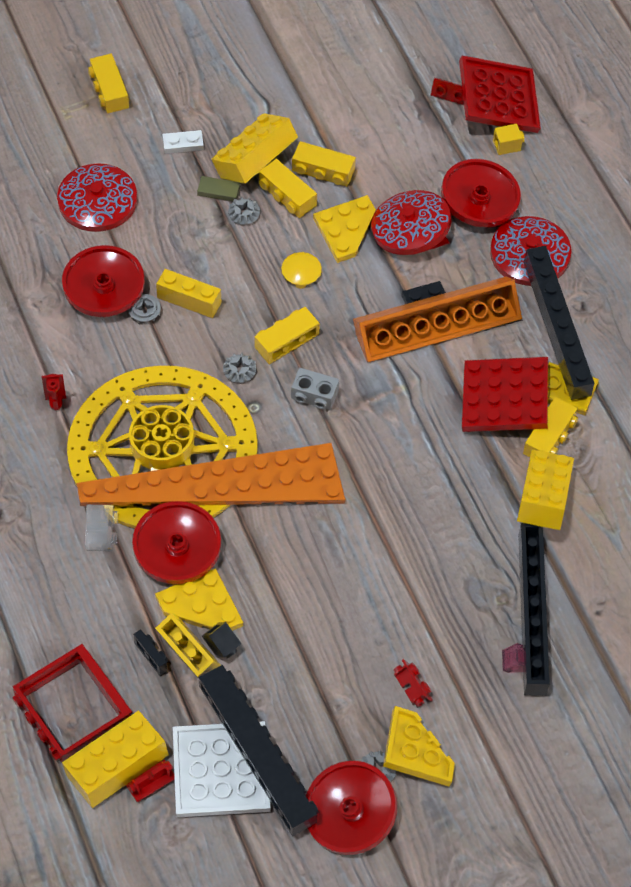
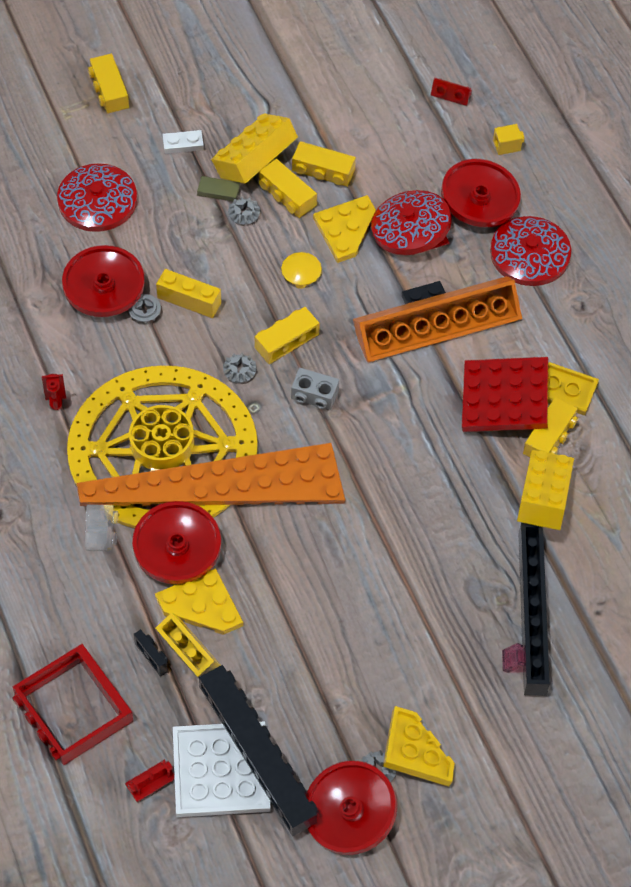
(115, 759): yellow brick -> none
(221, 640): black brick -> none
(418, 690): red hinge -> none
(499, 94): red plate -> none
(558, 323): black brick -> none

